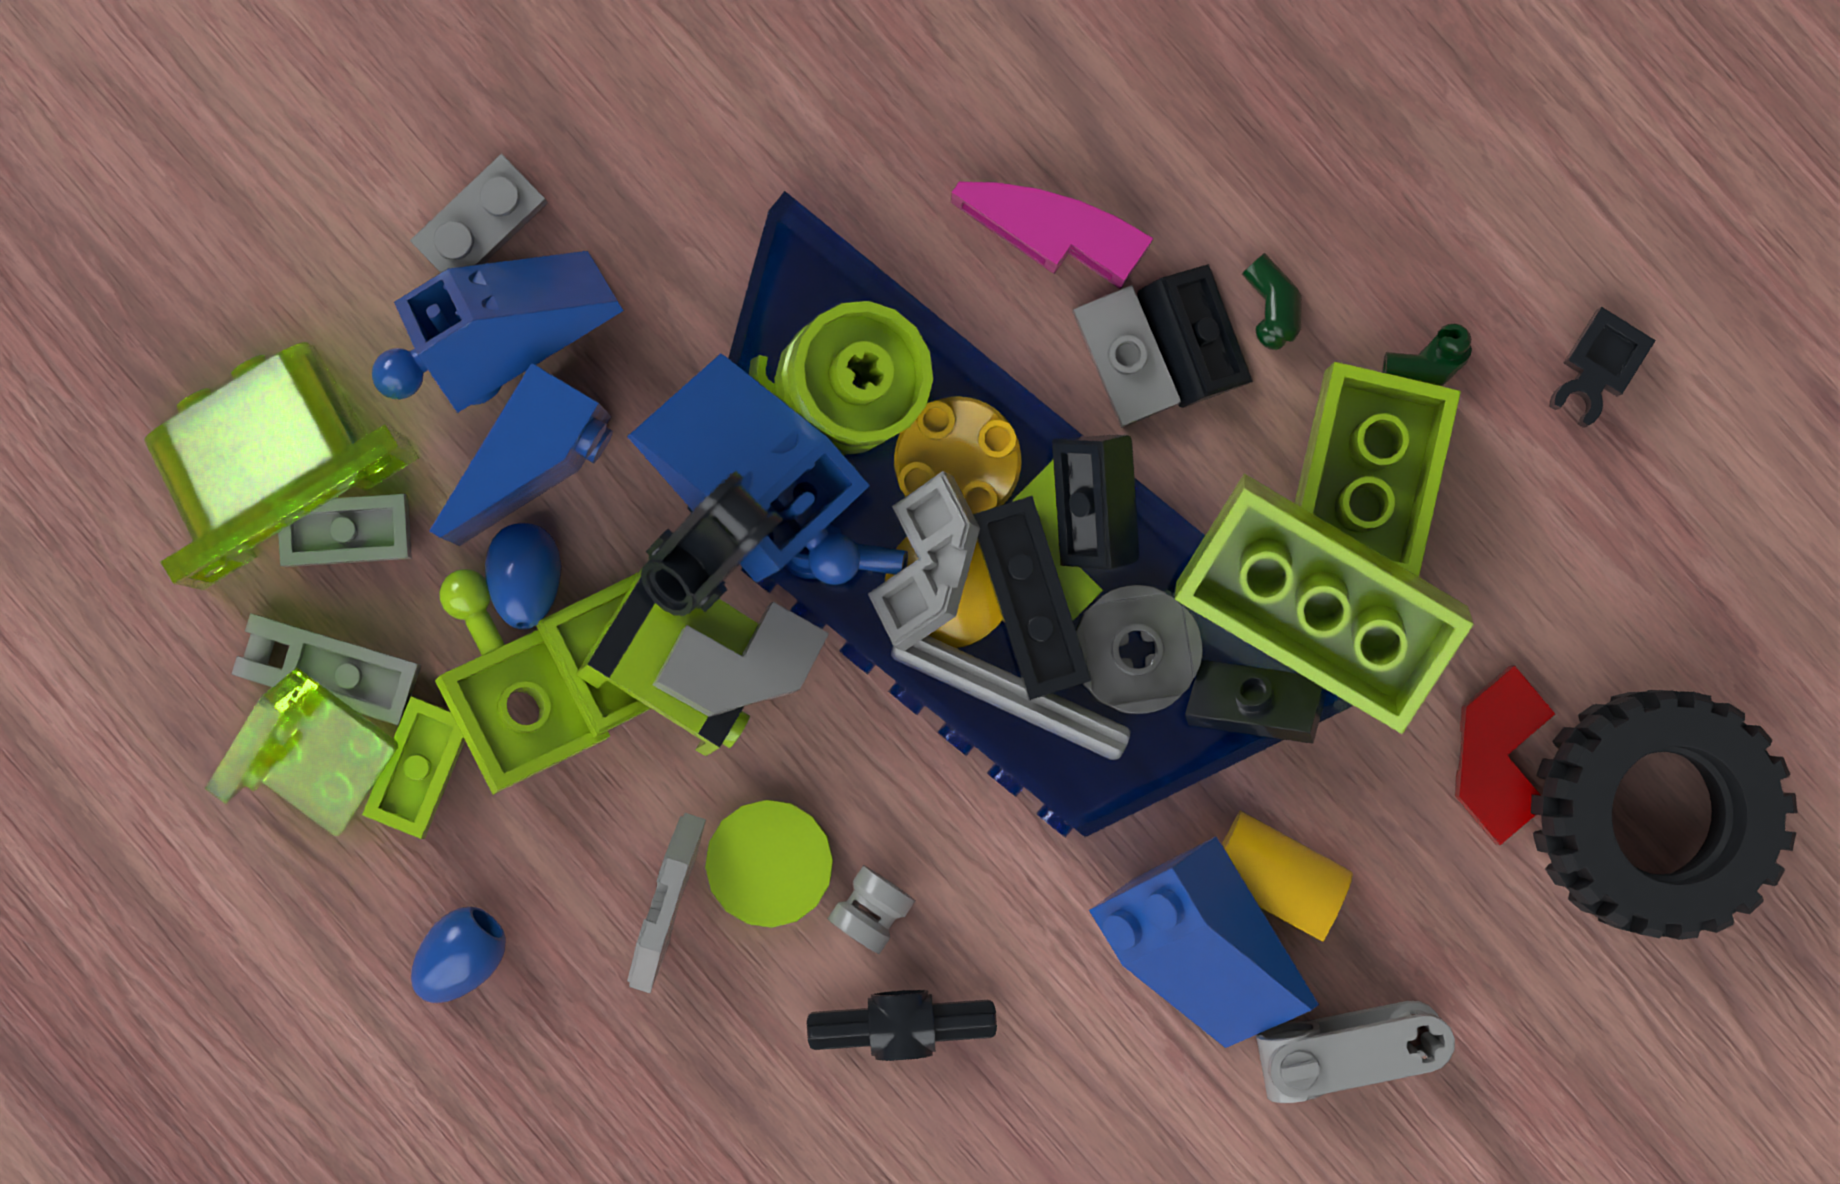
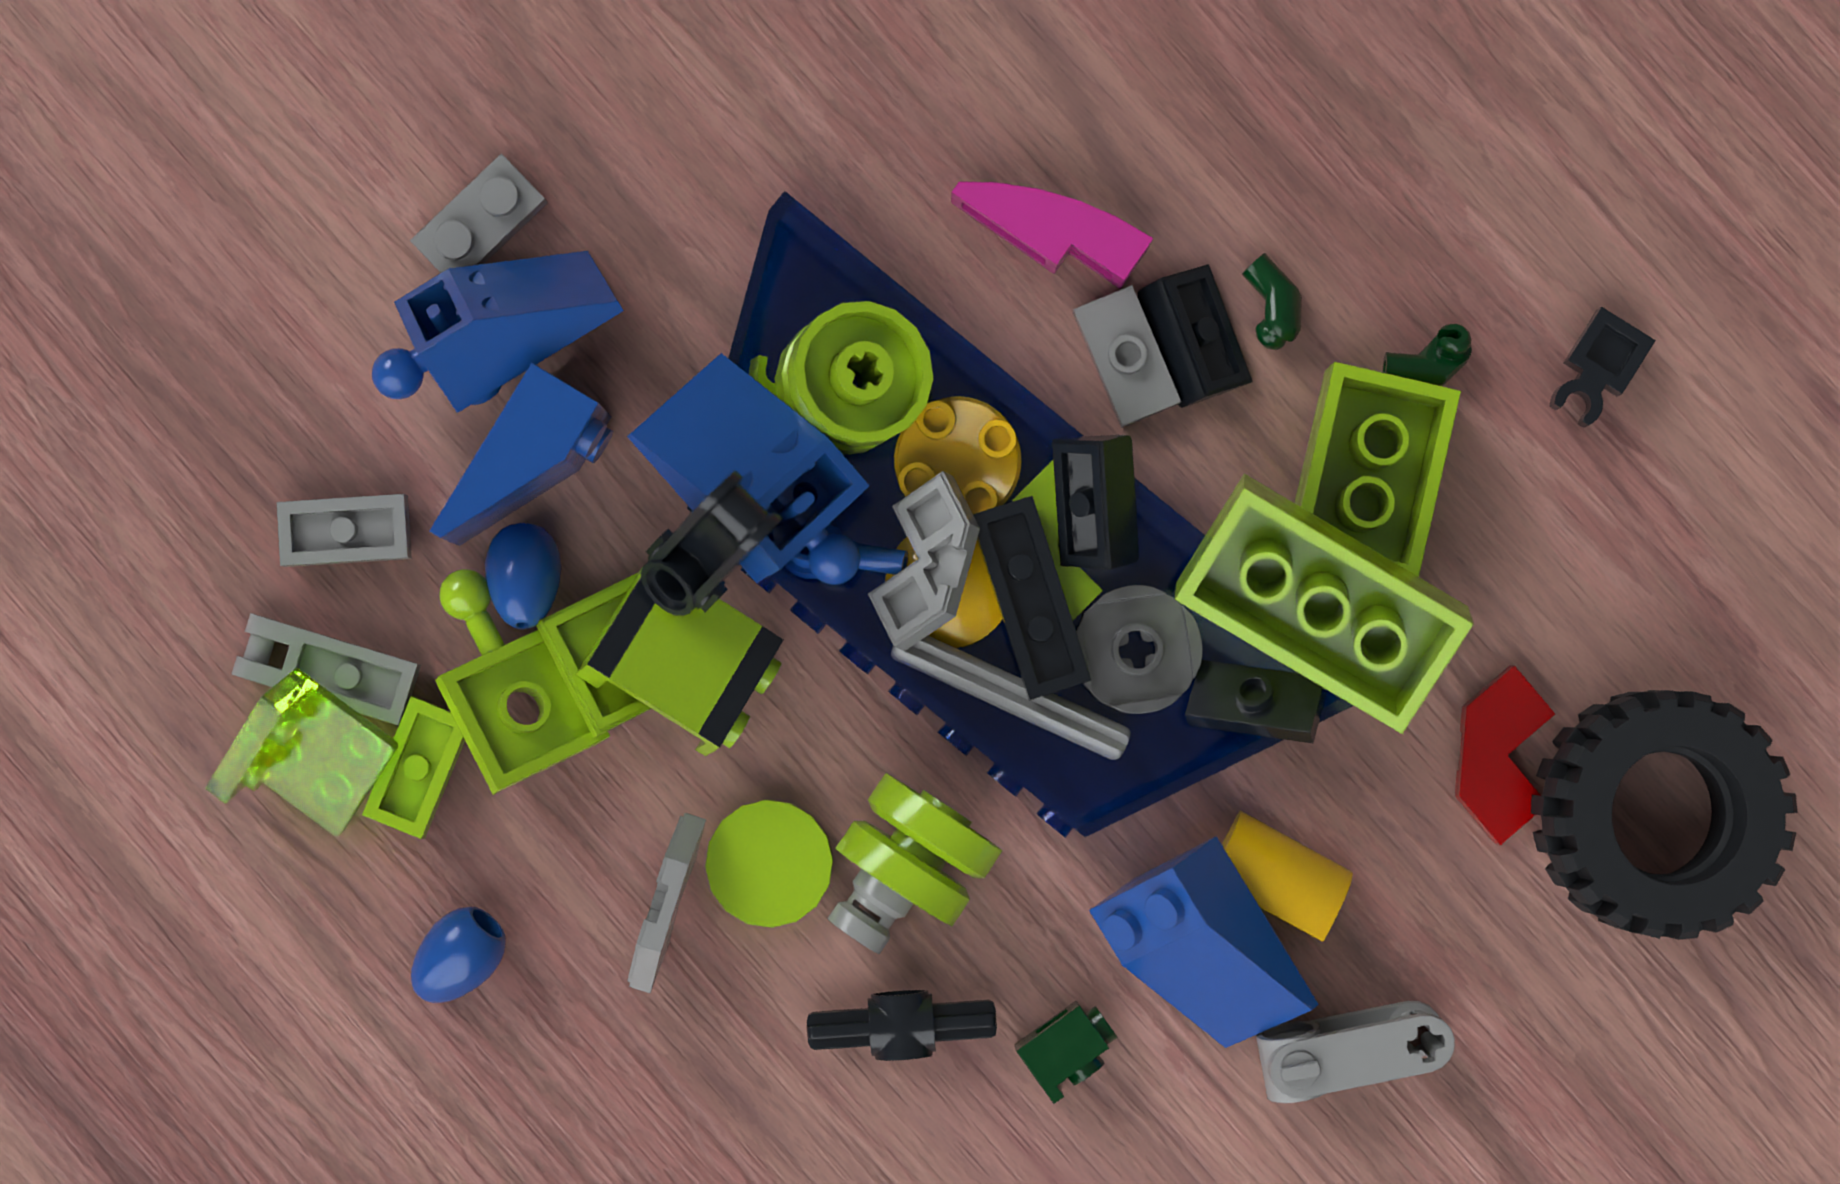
(263, 459): clear neon green windscreen -> none
(721, 680): light grey tile -> none
(915, 854): none -> lime wheel
(1066, 1048): none -> dark green brick

